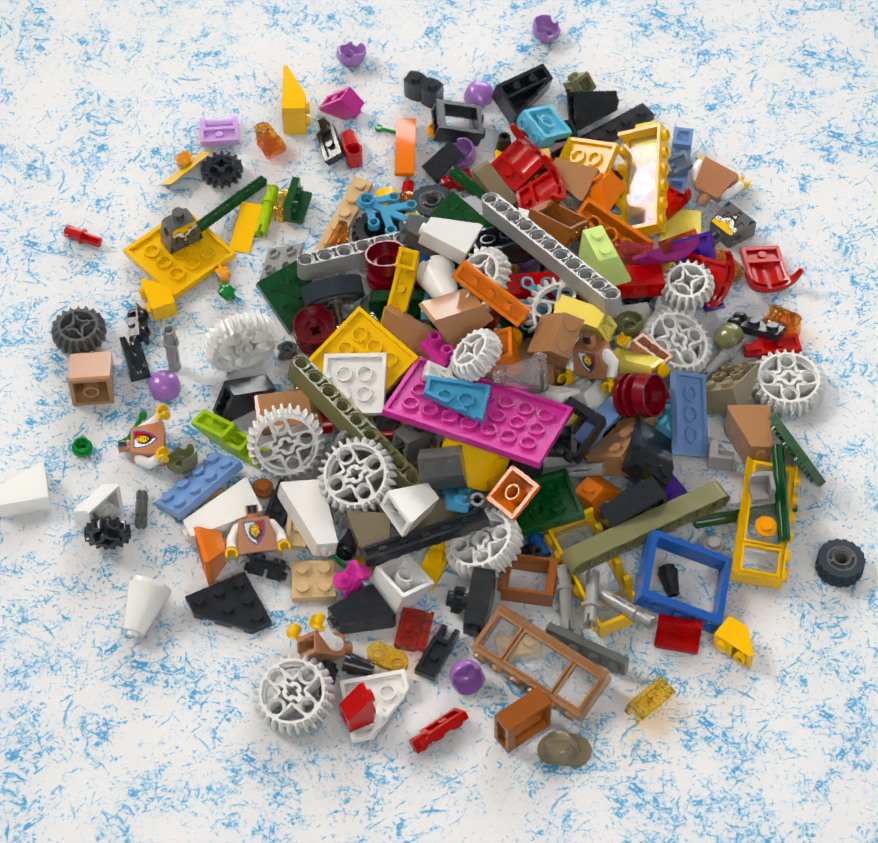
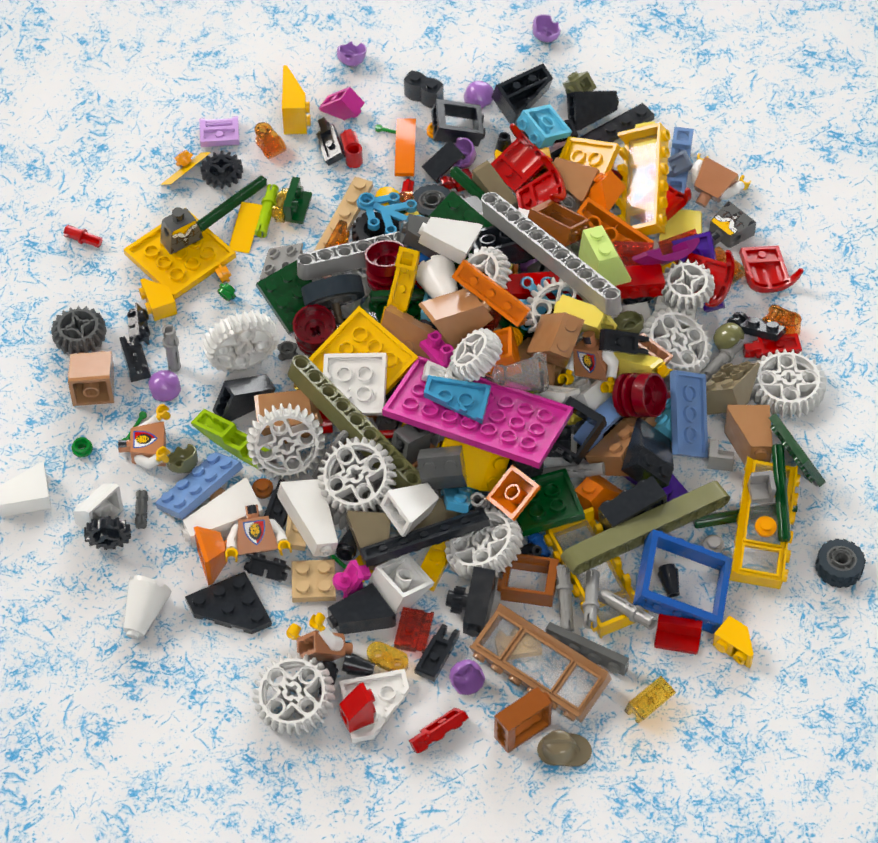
(622, 342): none -> black hinge

